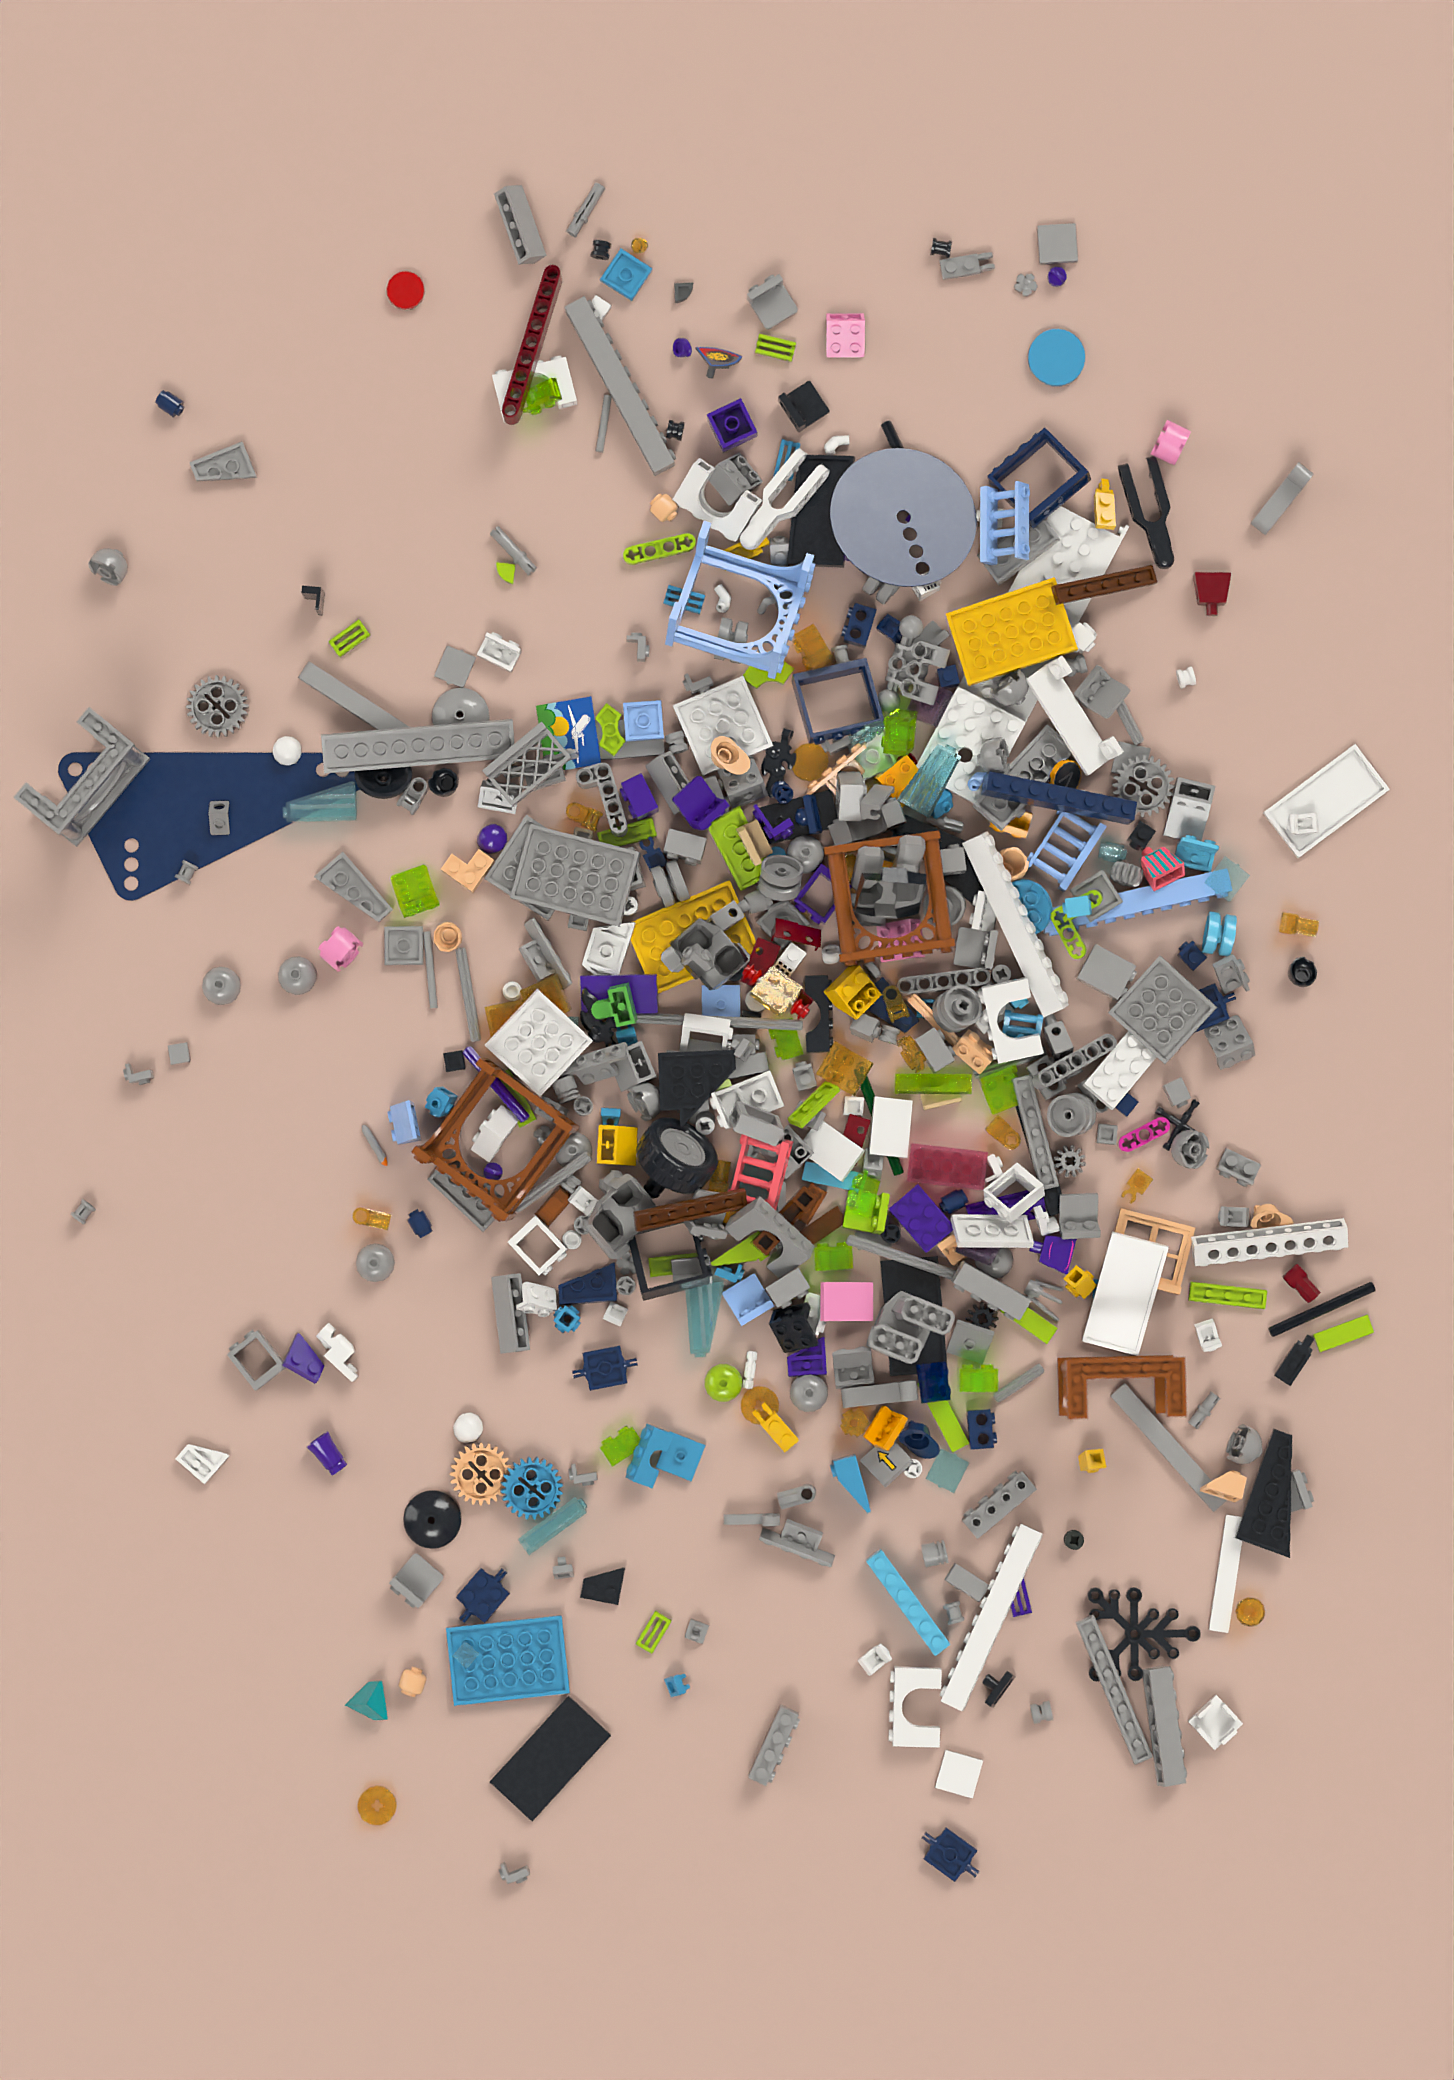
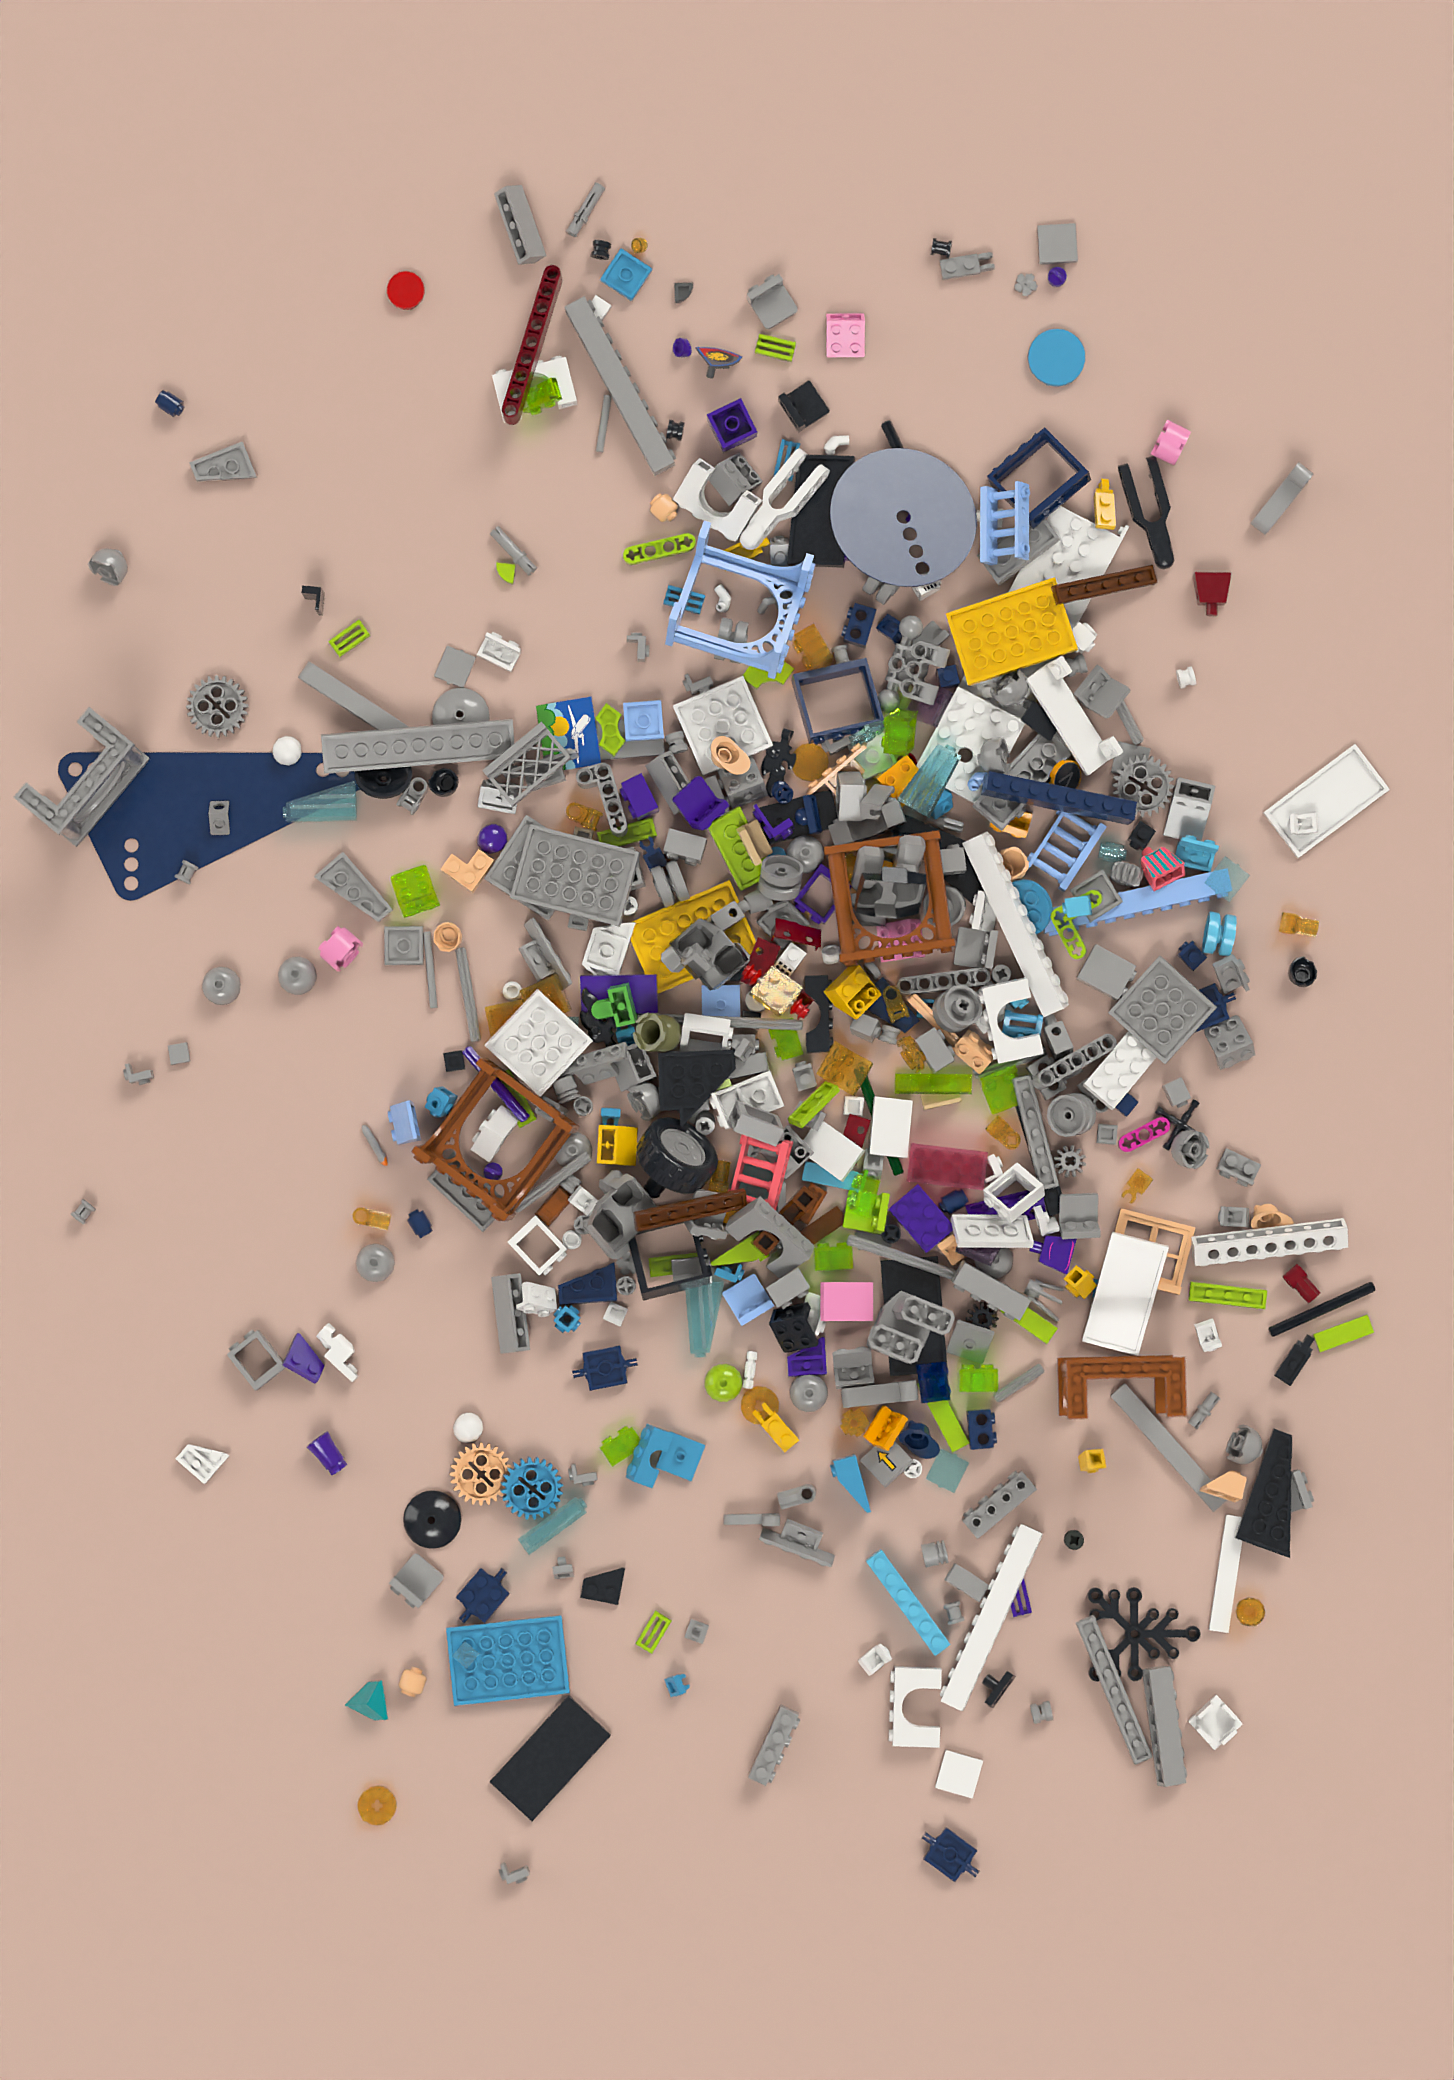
(542, 1134): light grey plant -> none
(657, 1032): none -> olive tile
(1038, 720): none -> black panel

